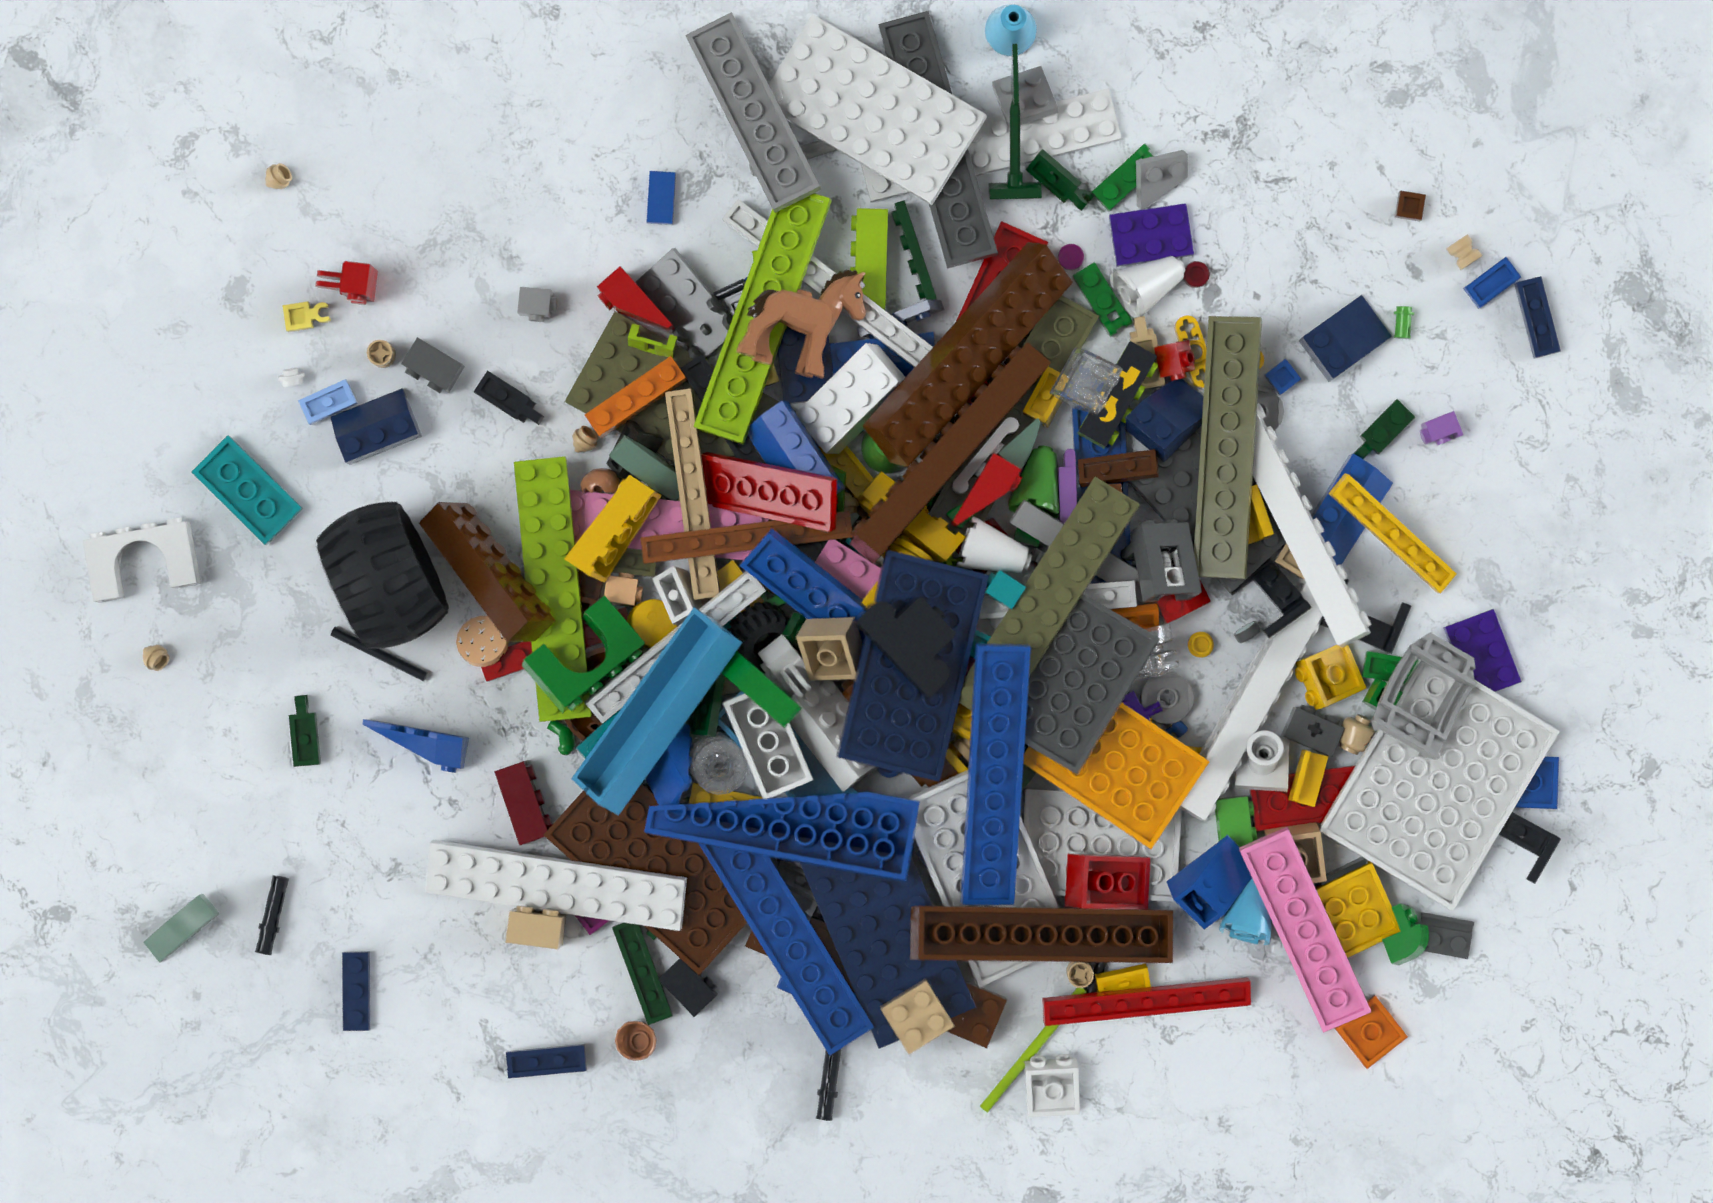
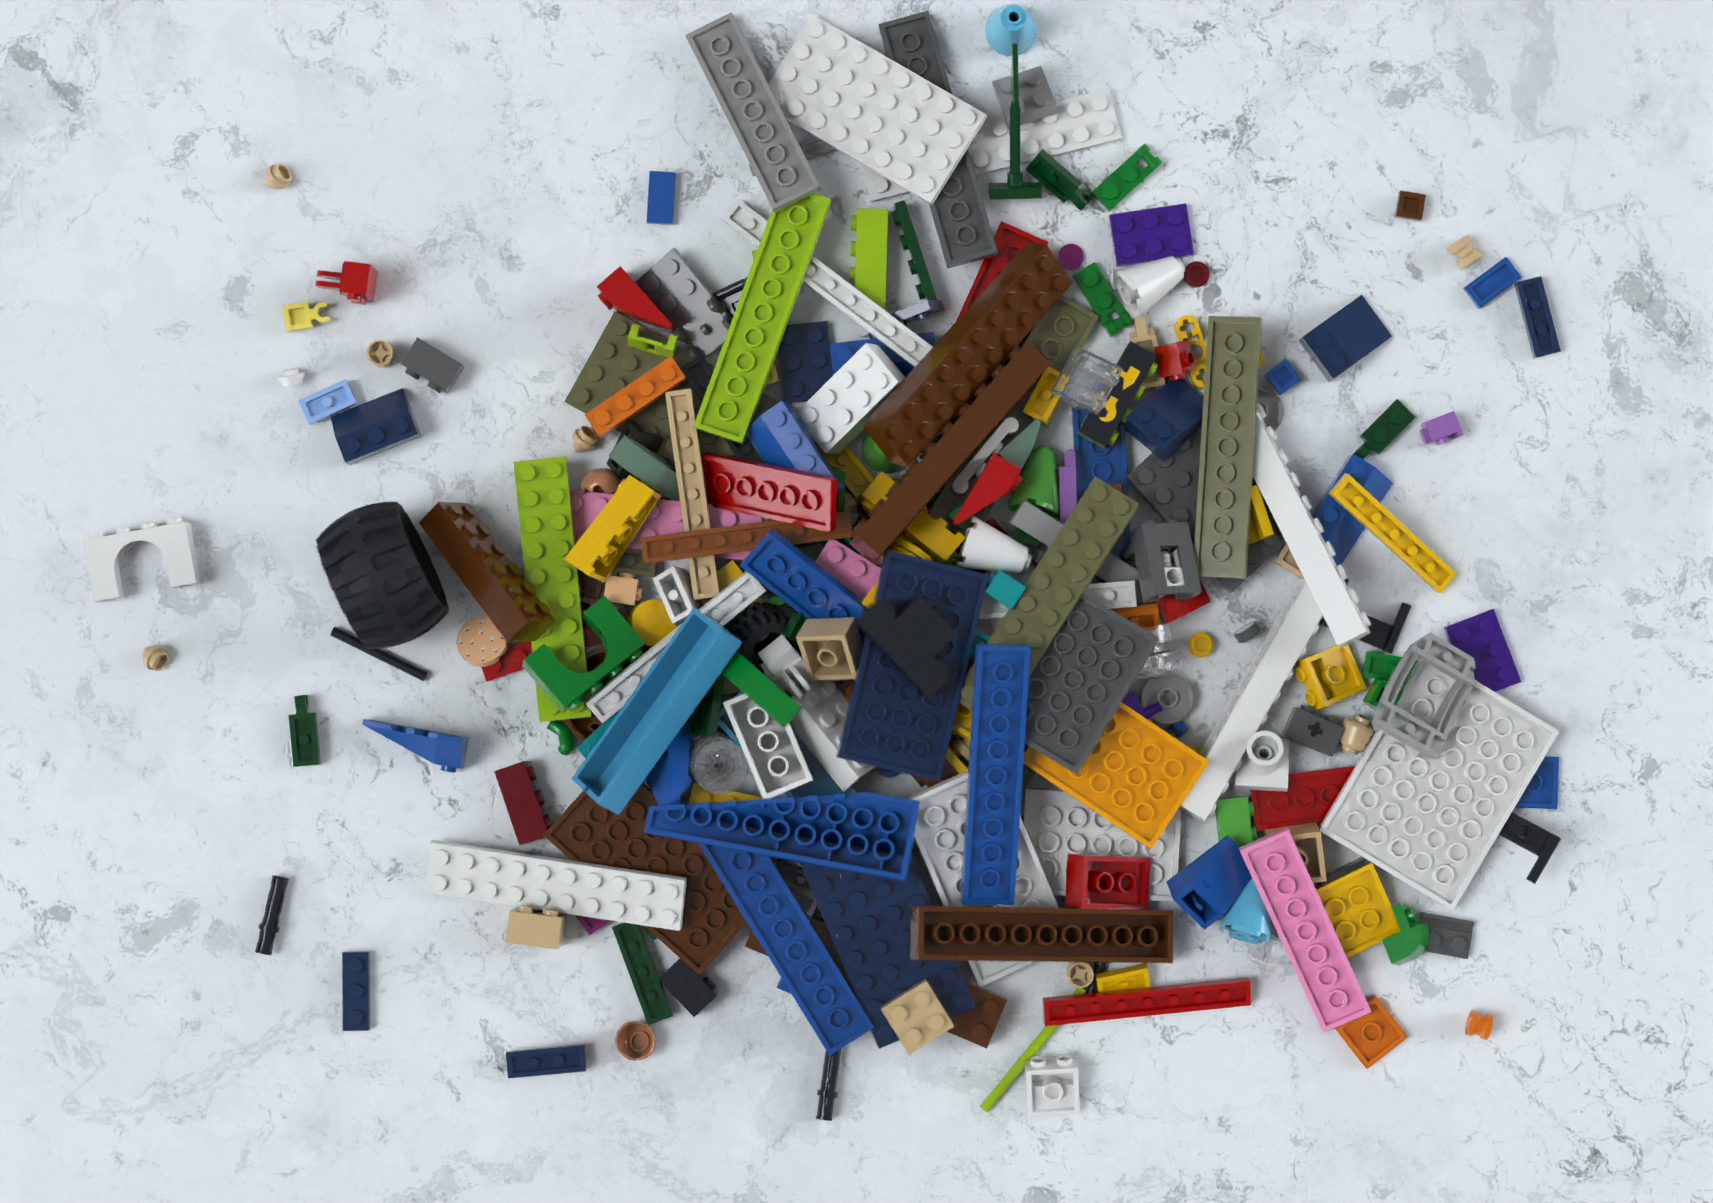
(181, 927): sand green slope -> none
(246, 490): teal plate -> none
(507, 398): black hinge -> none
(536, 303): light grey brick -> none
(804, 315): nougat animal -> none
(1119, 467): reddish brown plate -> none
(1159, 175): light grey wing -> none
(1281, 594): black plate -> none
(1308, 778): yellow panel -> none
(1403, 322): bright green pin -> none
(1479, 1024): none -> orange wheel

